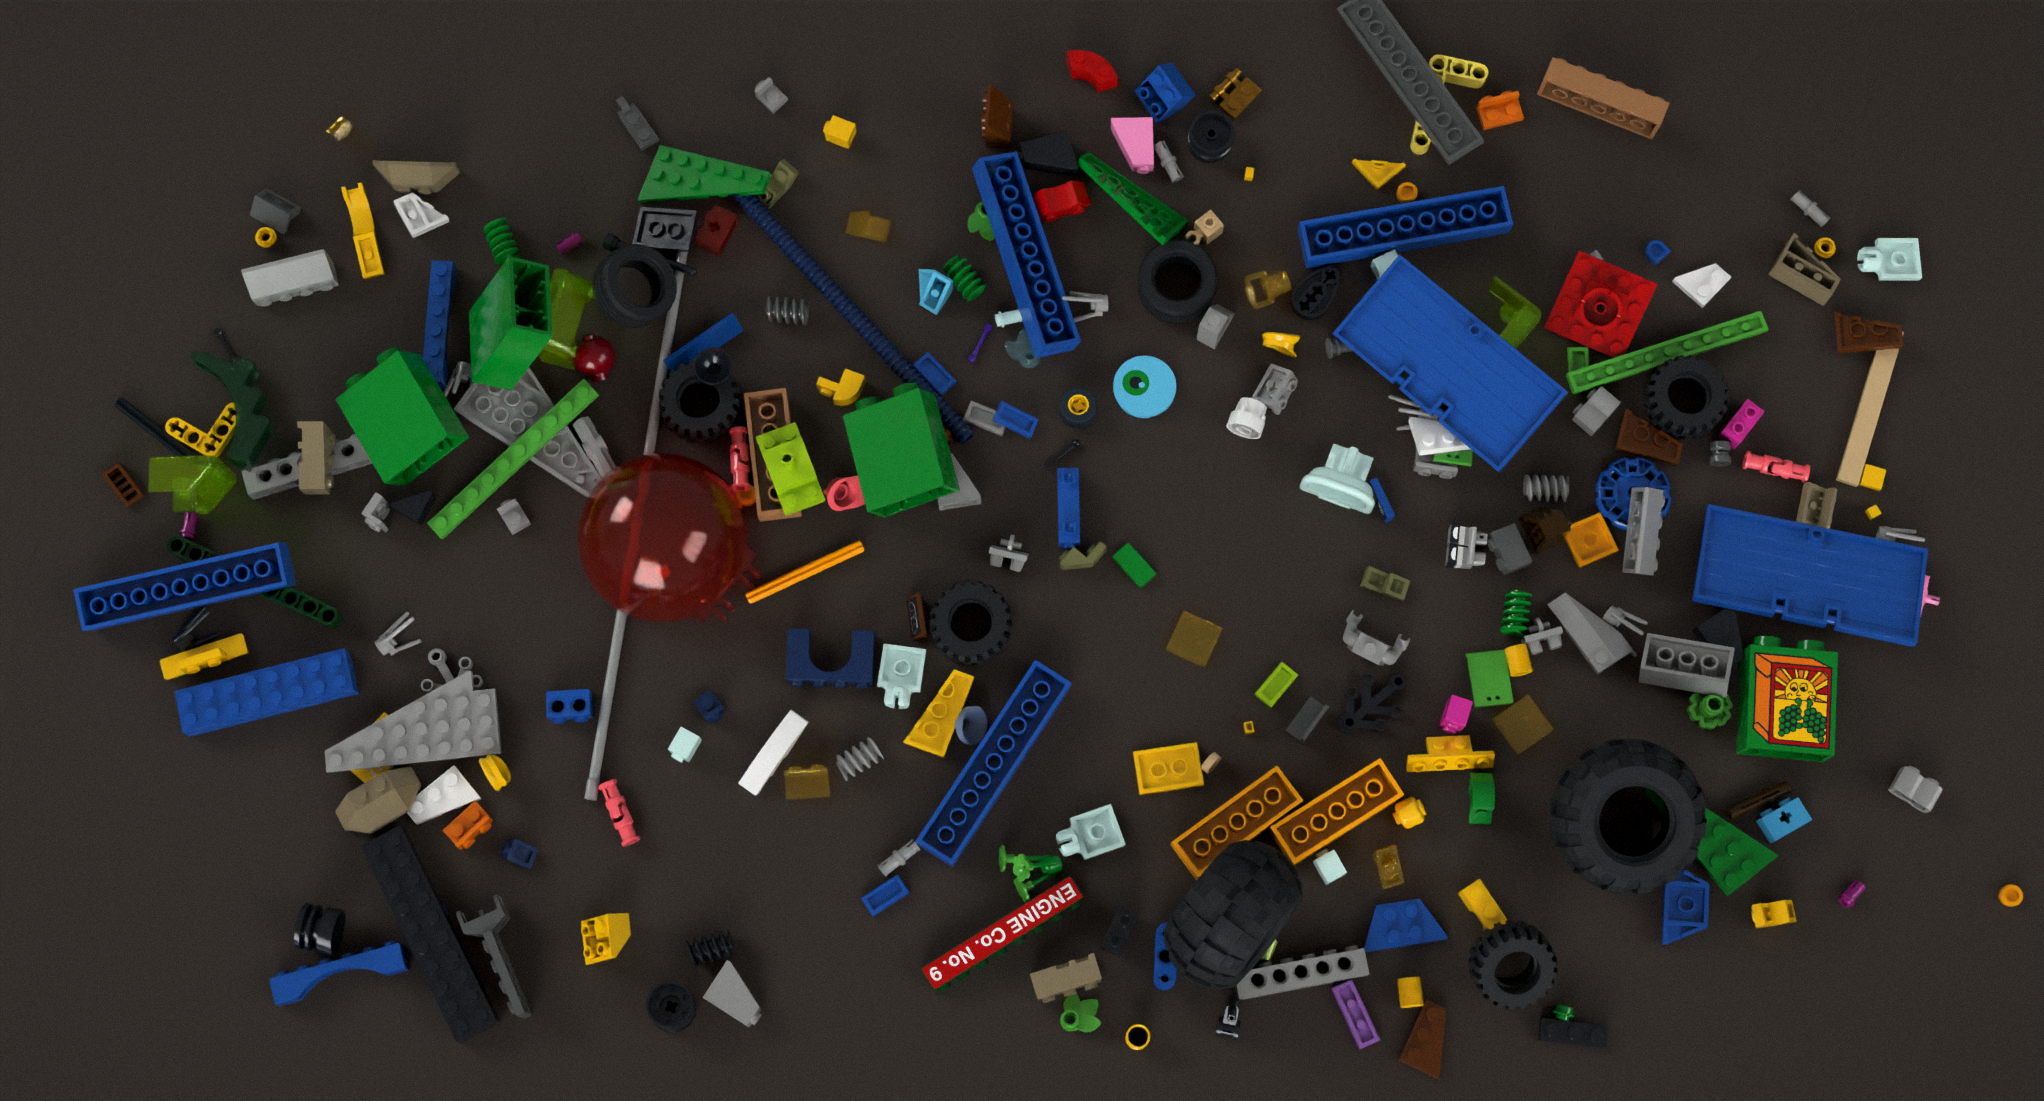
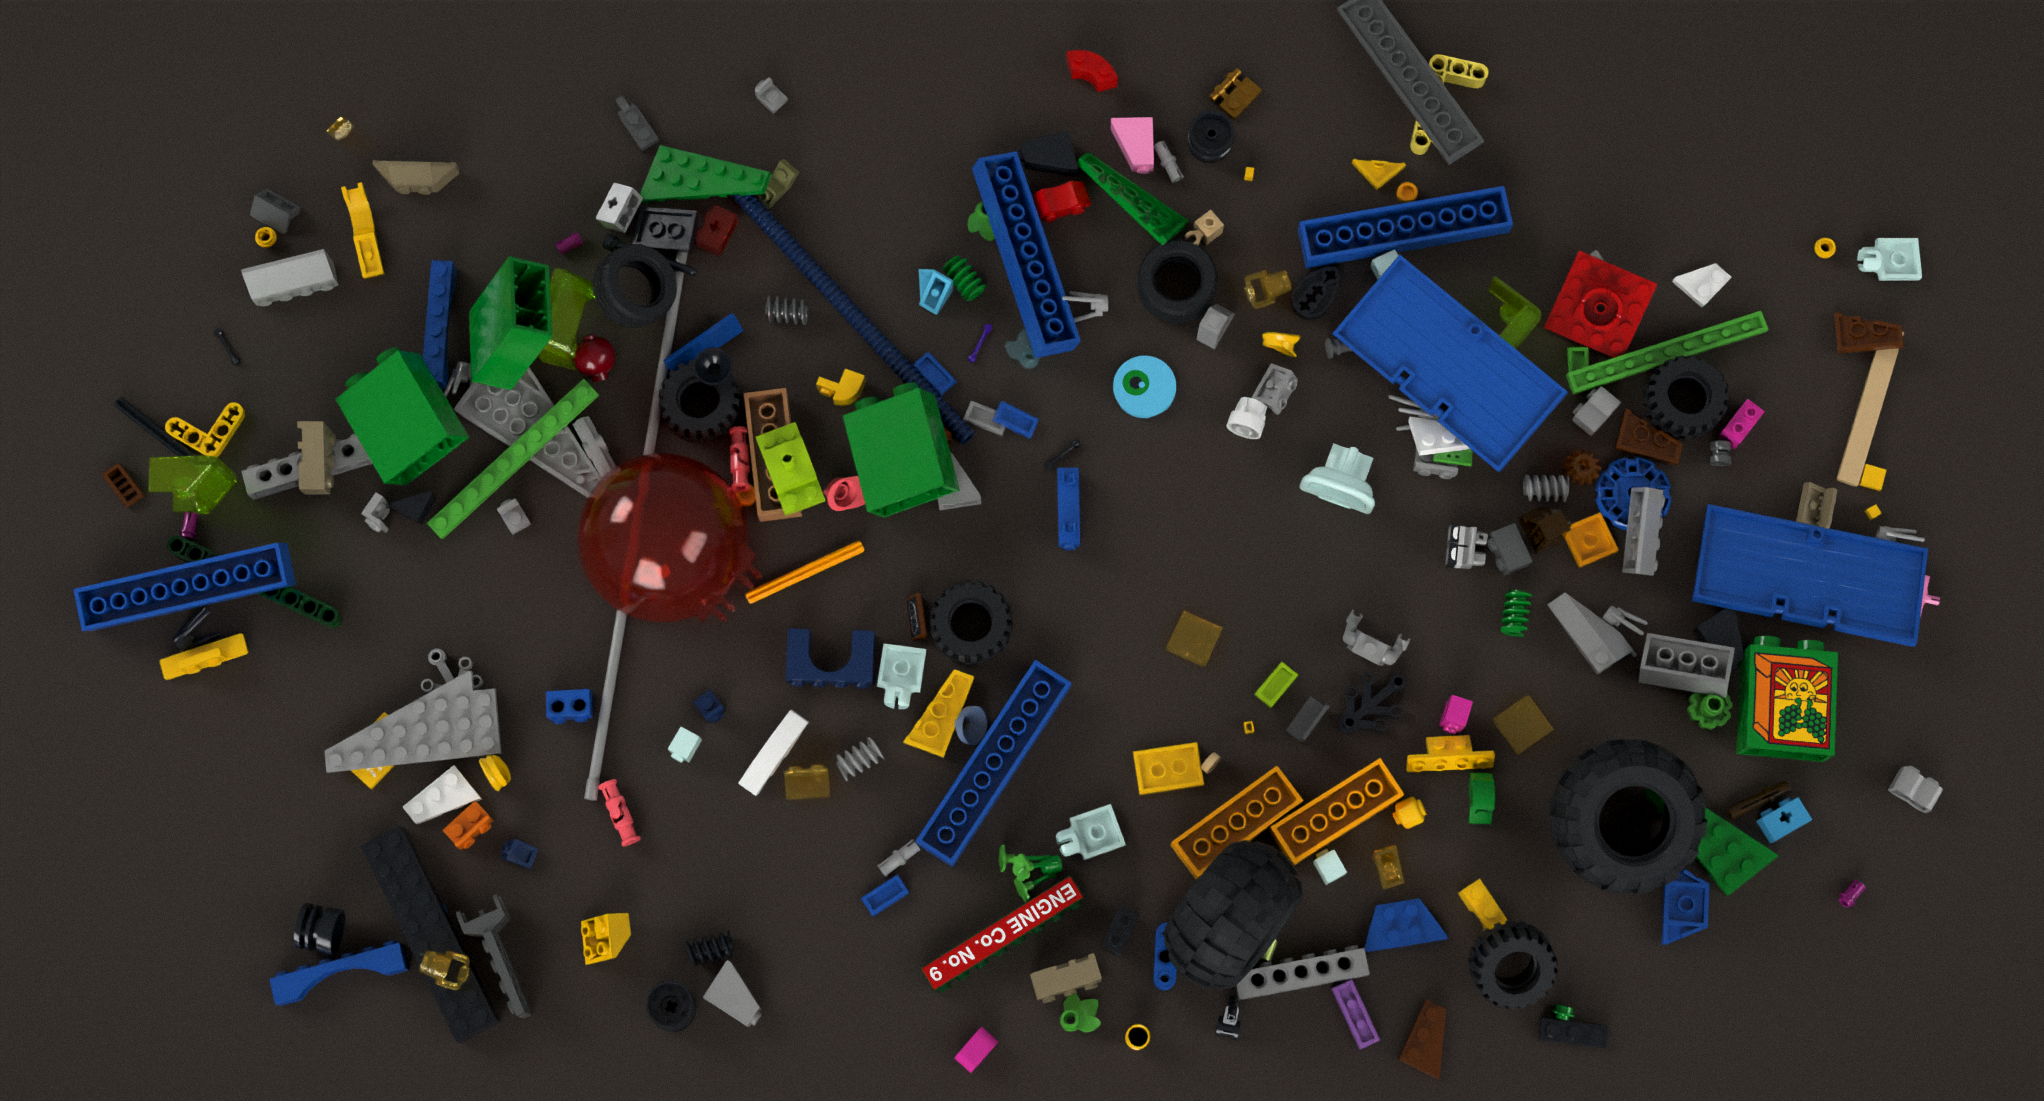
(251, 427): clear green arch -> none
(266, 692): blue brick -> none
(379, 801): dark tan wedge -> none
(386, 642): light grey plant -> none
(418, 215): white wing -> none
(437, 965): none -> clear yellow piece
(499, 240): green piece -> none
(619, 207): none -> light grey brick
(840, 131): yellow brick -> none
(867, 226): clear yellow slope -> none
(976, 1049): none -> dark pink beam
(996, 119): reddish brown slope -> none
(998, 554): light grey hips -> none
(1008, 318): light aqua pin -> none
(1074, 401): black wheel -> none
(1074, 559): olive slope -> none
(1134, 565): green tile -> none
(1164, 92): blue slope -> none
(1381, 500): blue tile -> none
(1384, 583): olive slope -> none
(1410, 992): yellow piece -> none
(1489, 678): bright green container -> none
(1499, 110): orange bracket -> none
(1518, 660): yellow piece -> none
(1533, 641): light grey hips -> none
(1575, 463): none -> clear orange gear
(1603, 98): medium nougat brick -> none
(1656, 251): blue tile -> none
(1773, 913): yellow brick -> none
(1785, 468): coral piece -> none
(1804, 272): dark tan wedge -> none
(1810, 208): light grey pin -> none
(2010, 895): light orange tile -> none

